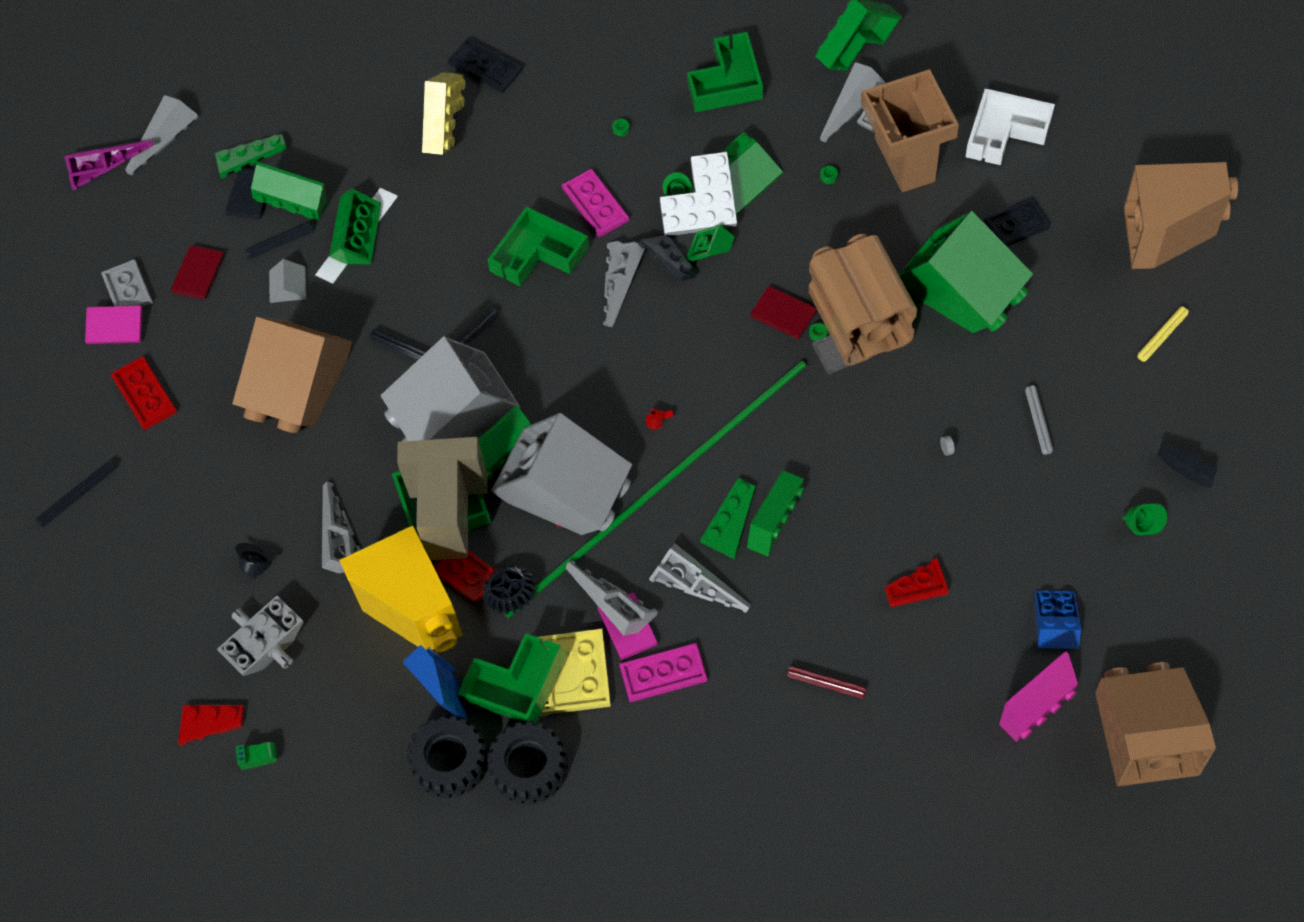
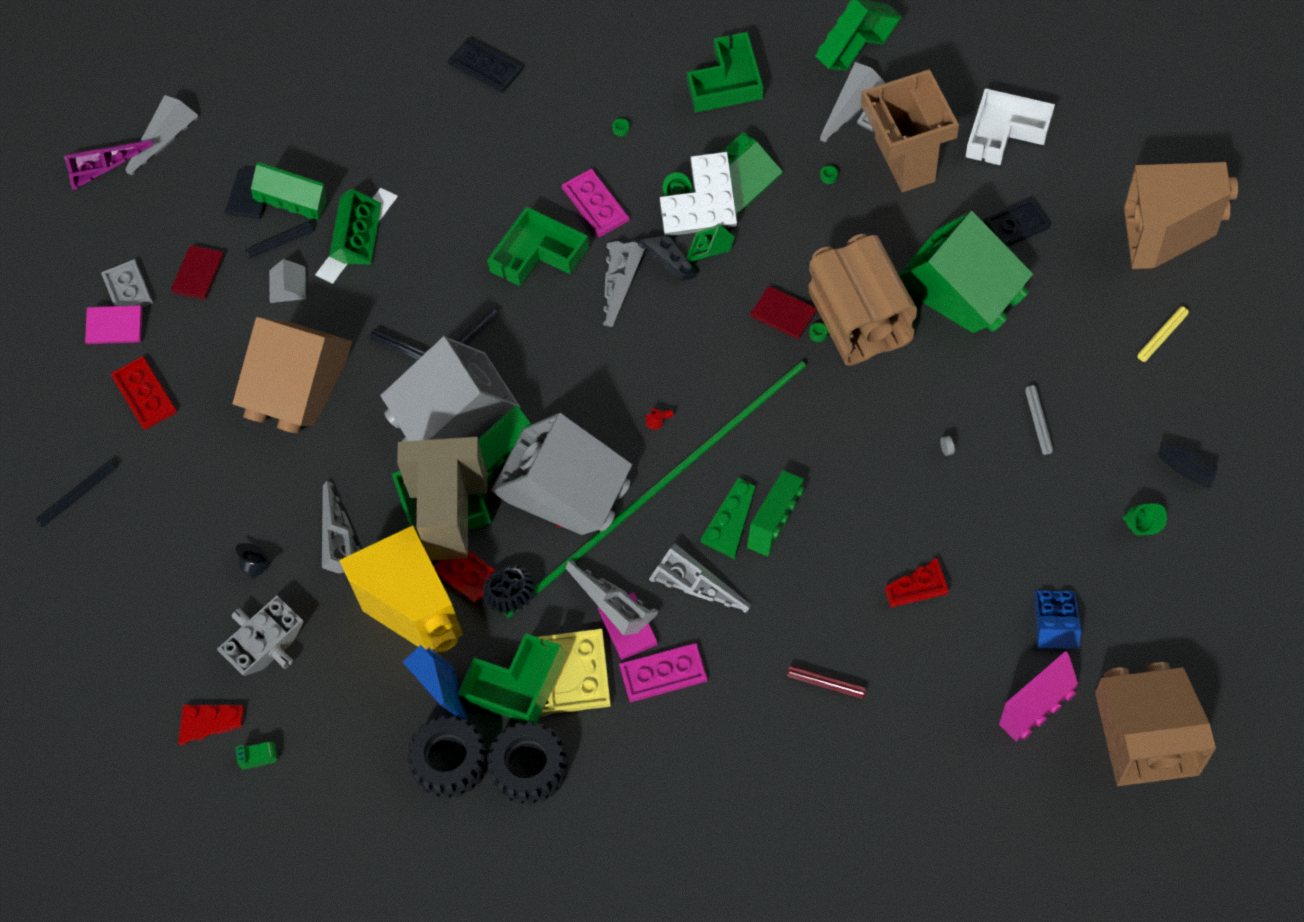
(250, 153): green wing -> none
(441, 101): light yellow piece -> none
(830, 356): clear tile -> none

